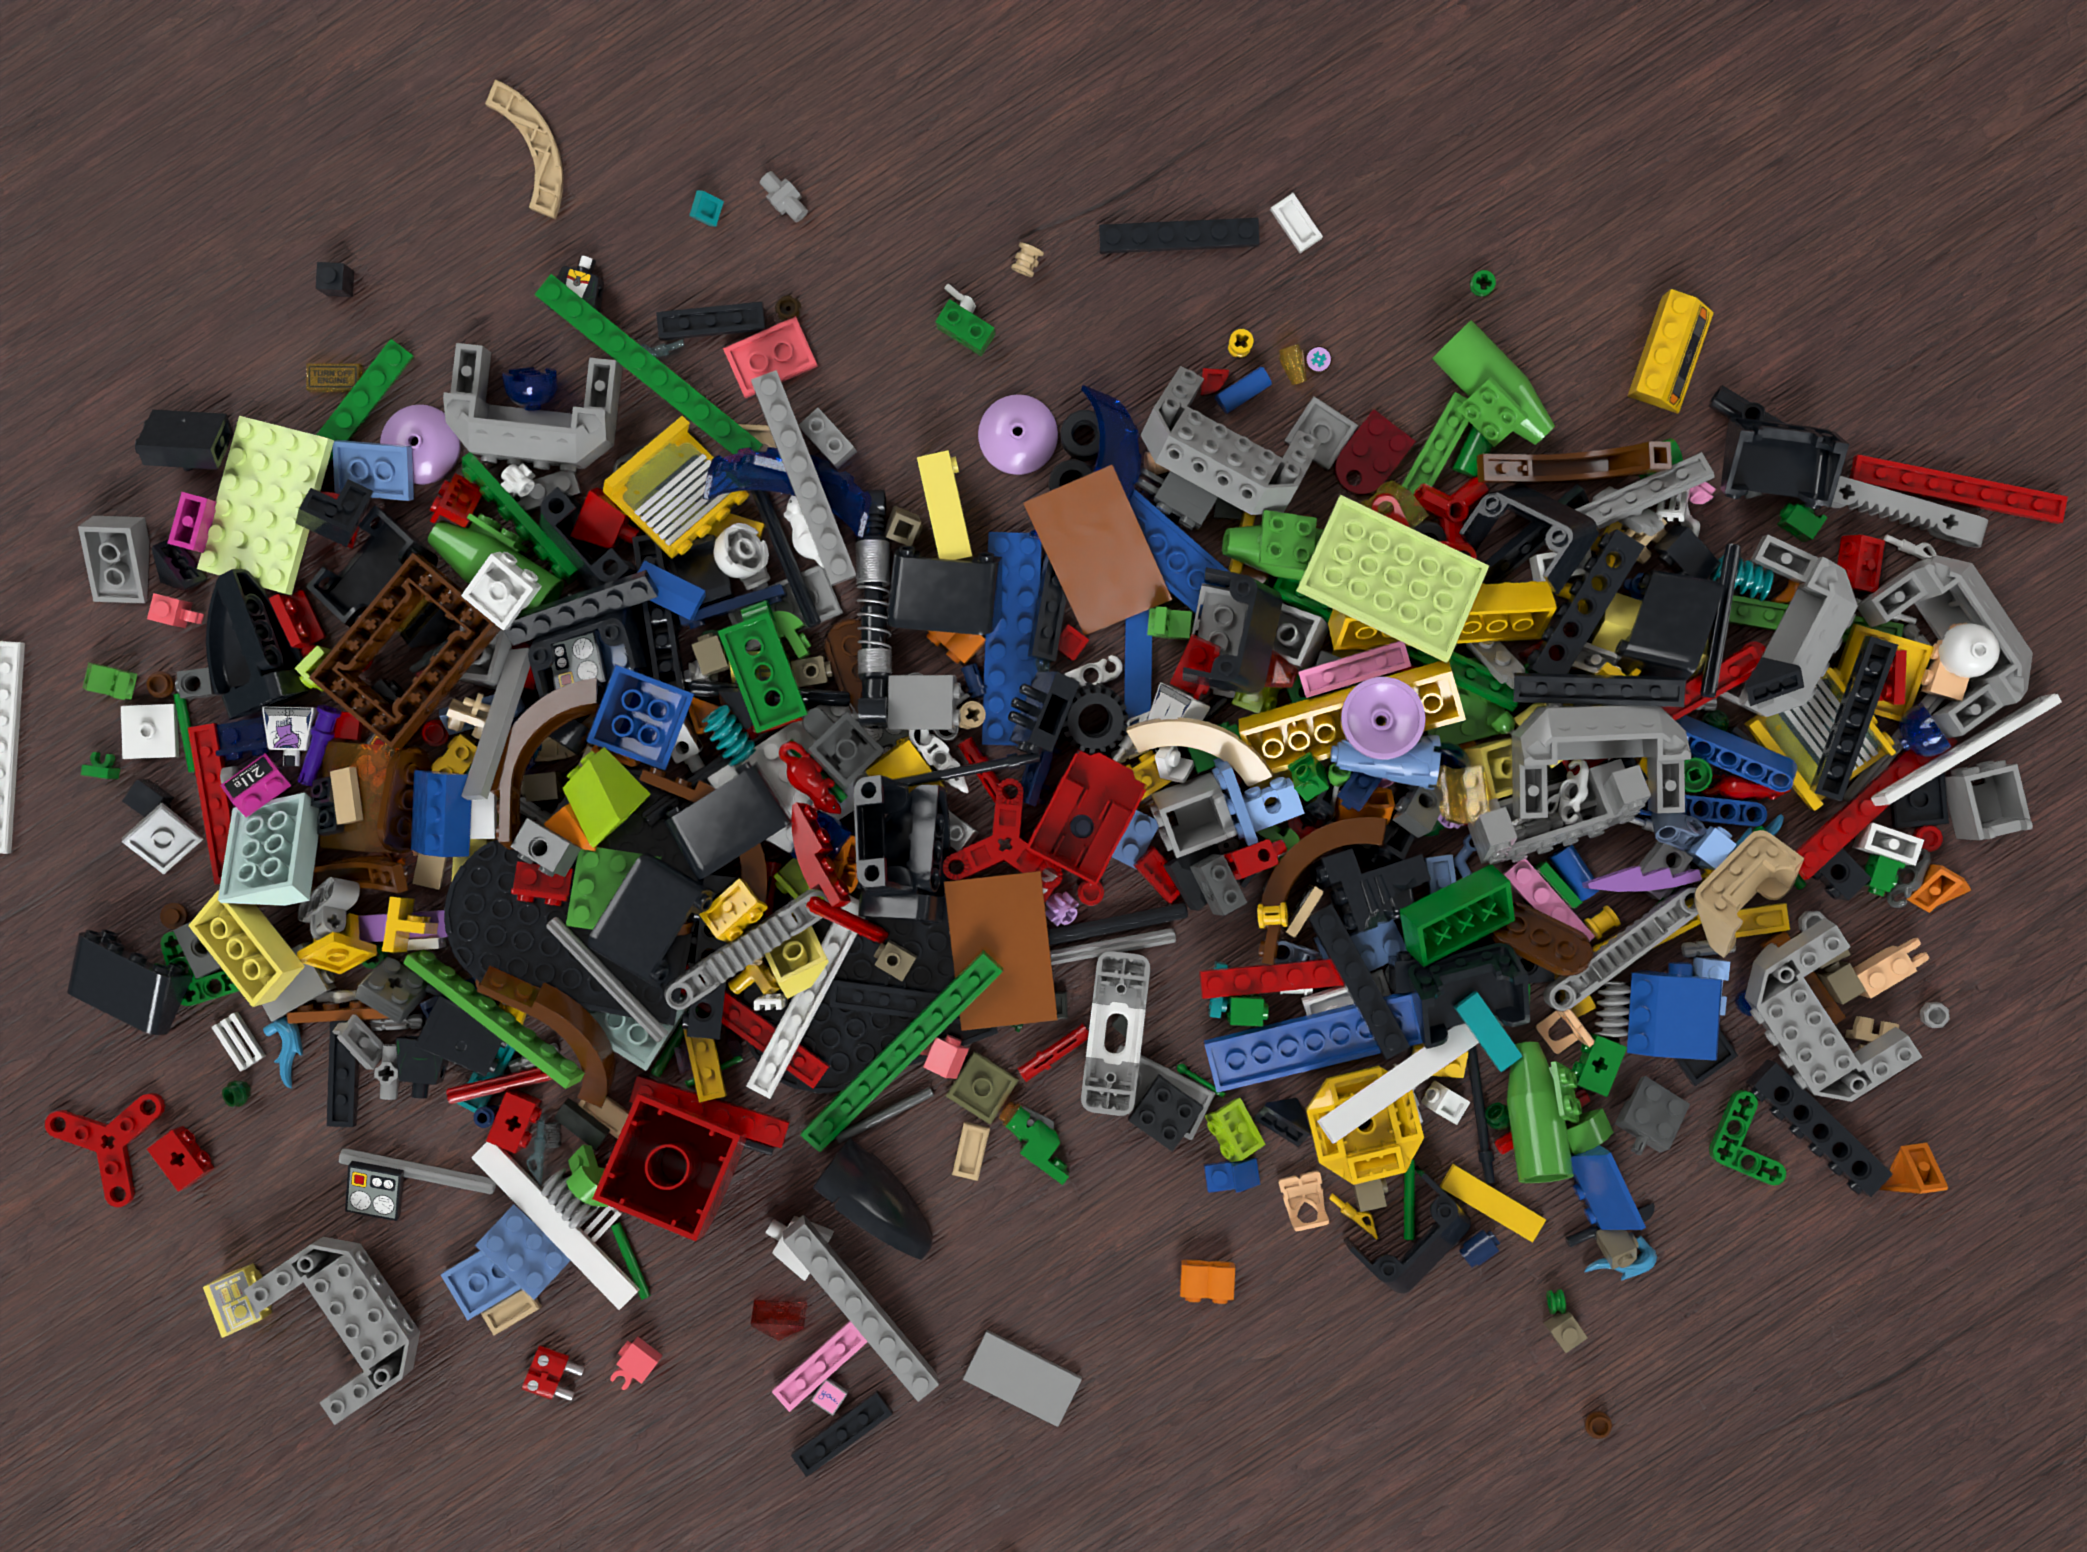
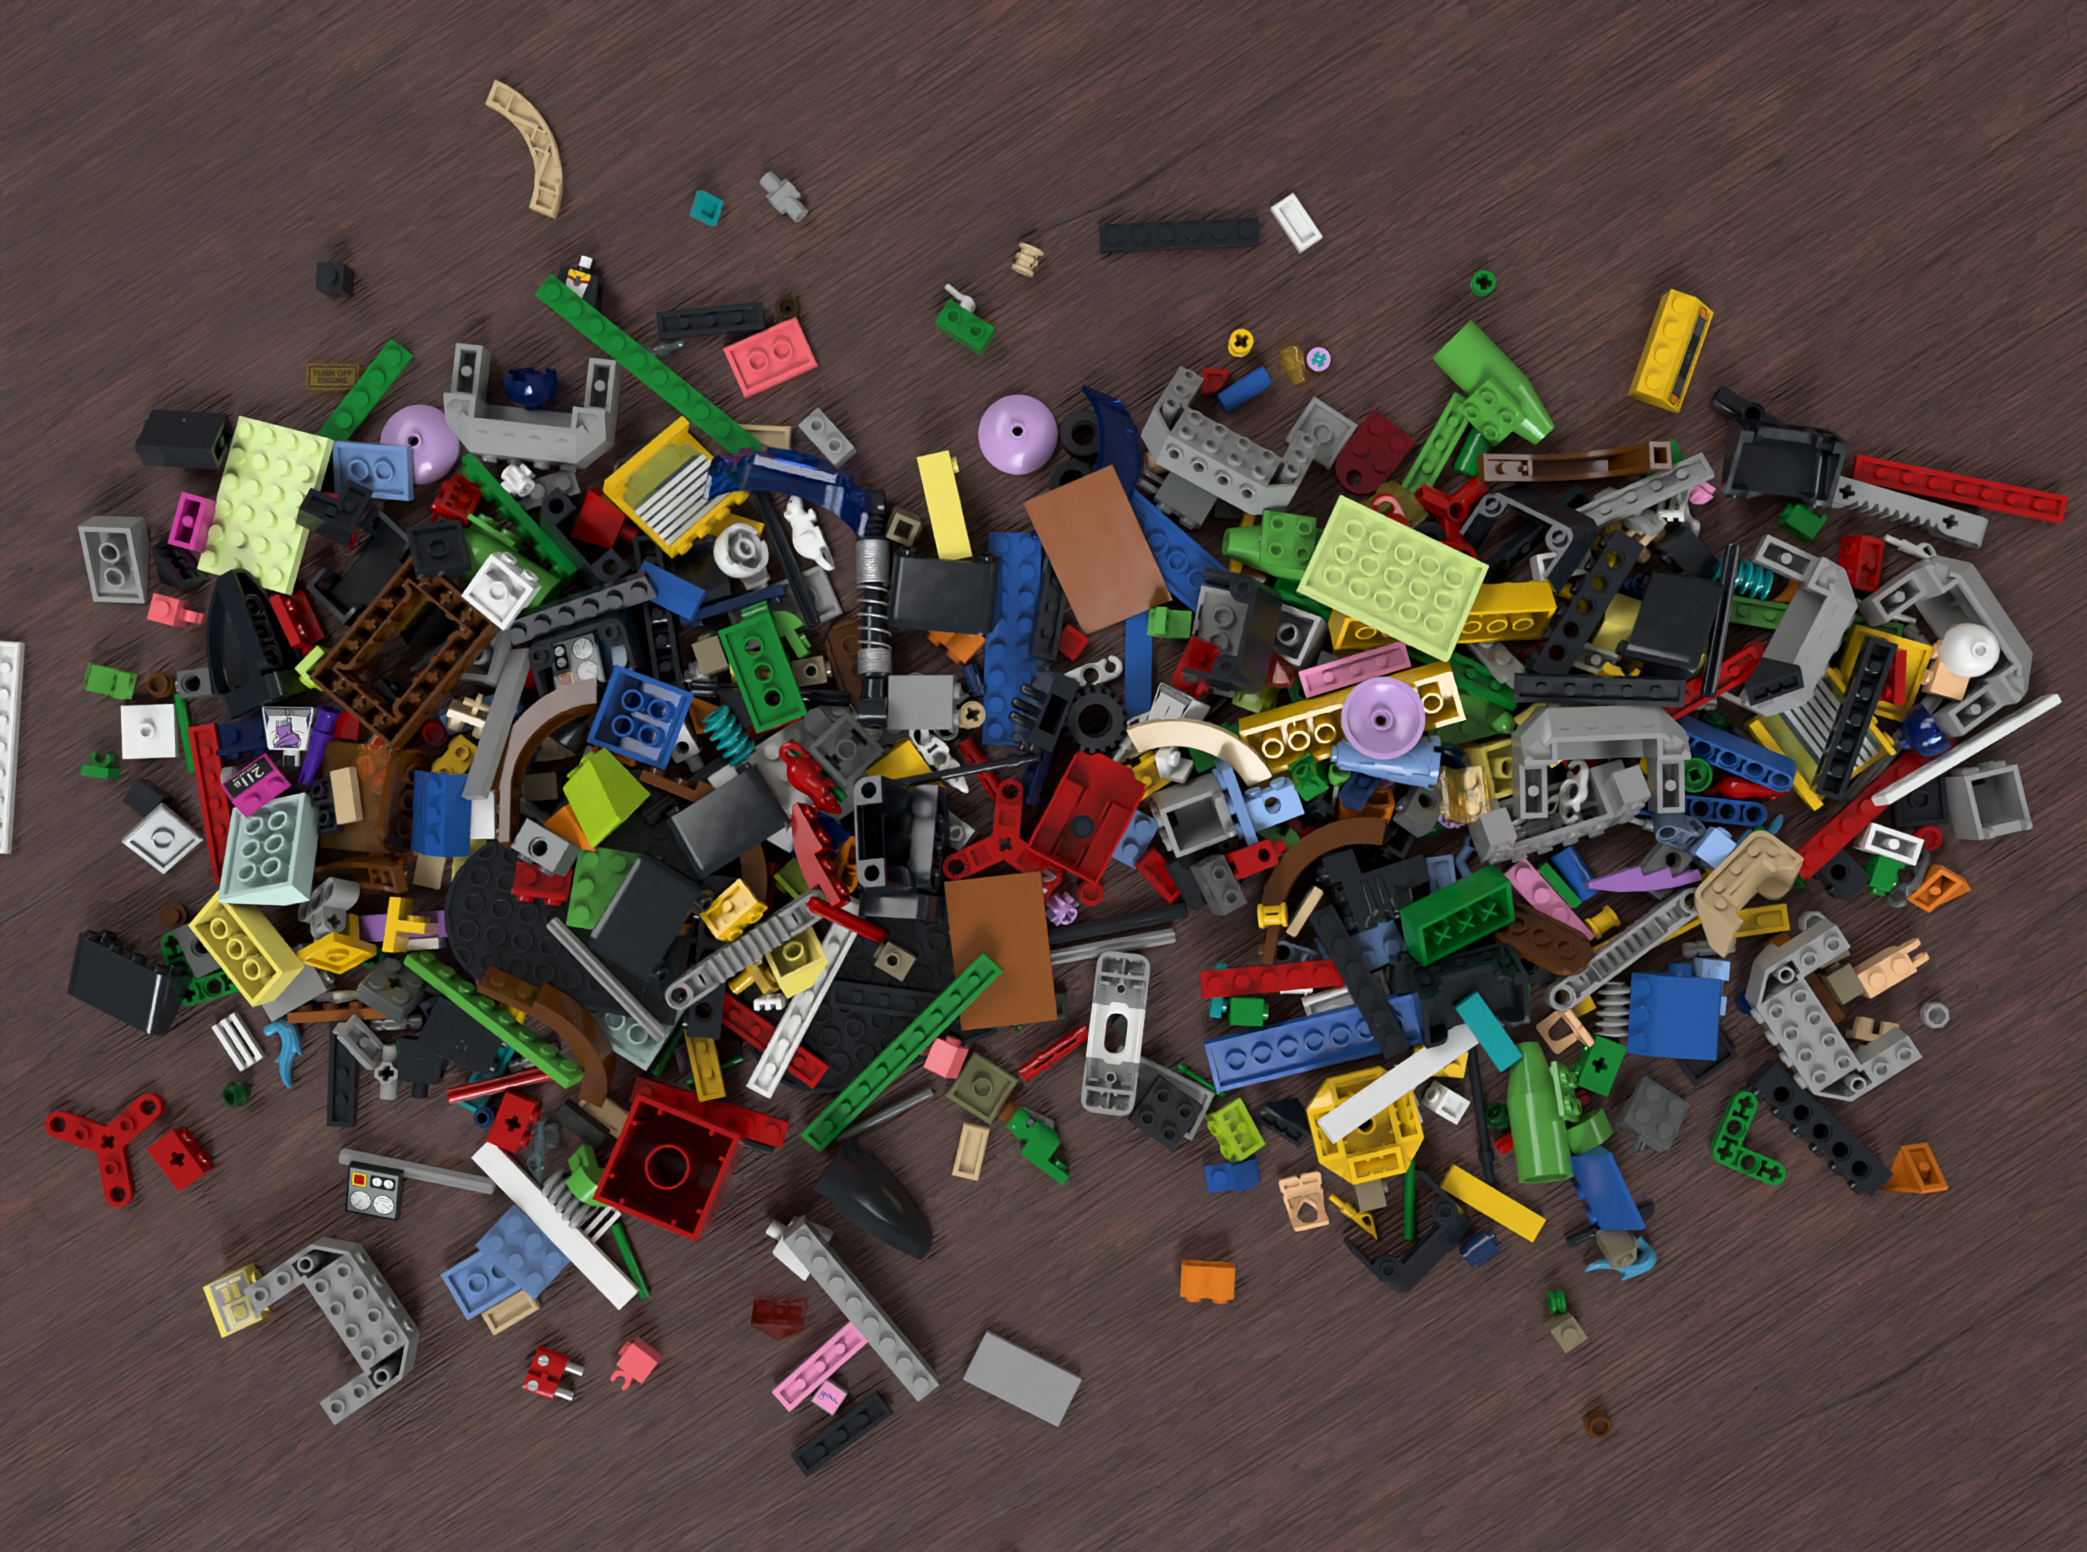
(438, 549): none -> black tile
(803, 478): light grey brick -> none

